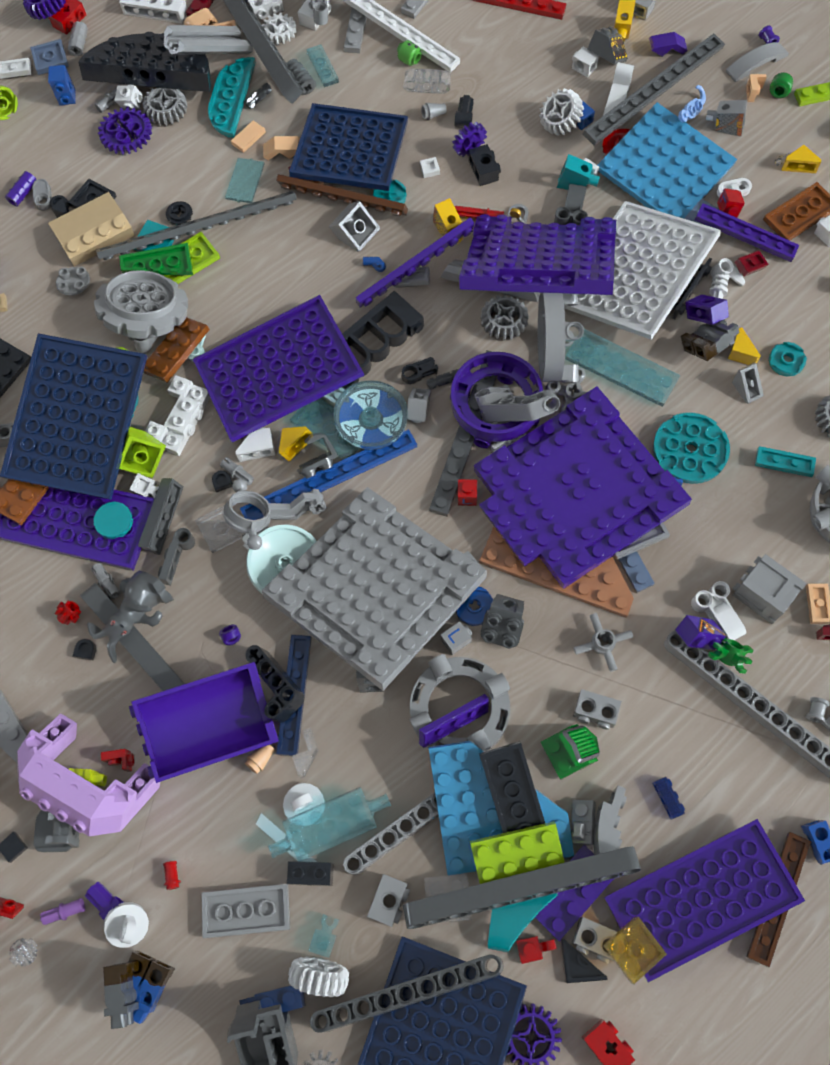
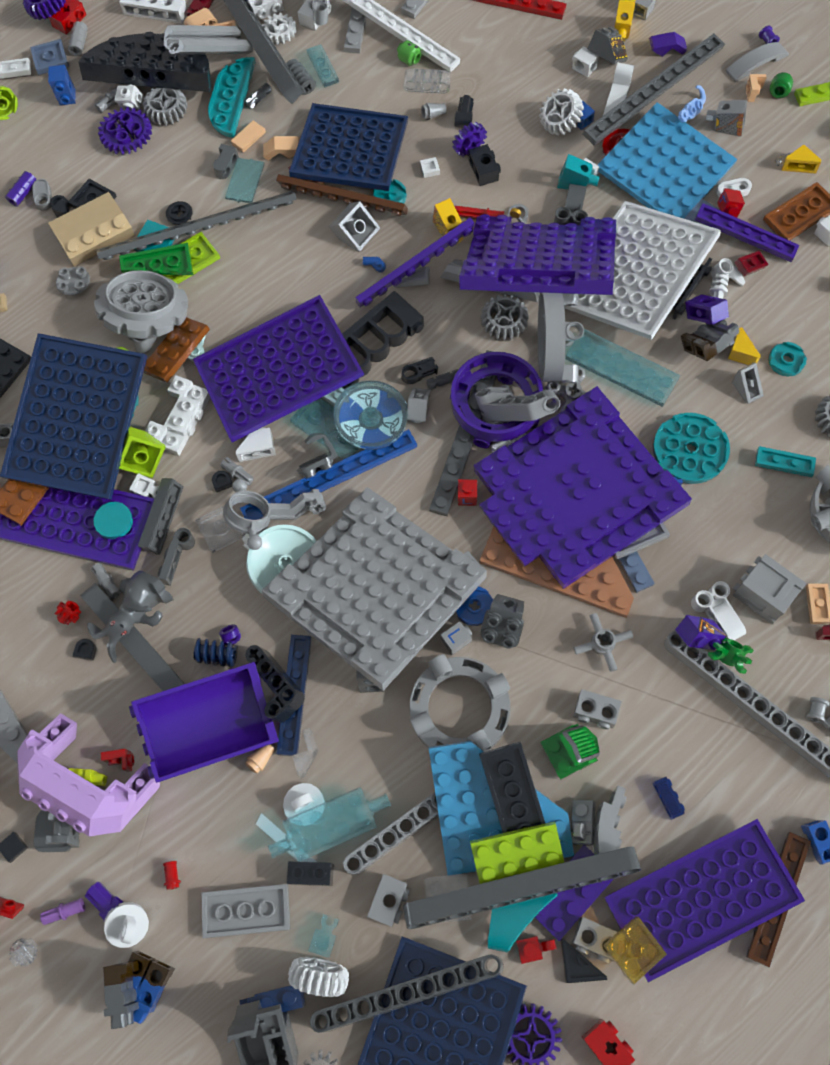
(215, 653): none -> dark blue piece
(226, 162): none -> dark grey leg
(293, 441): yellow slope -> none
(453, 721): dark purple tile -> none

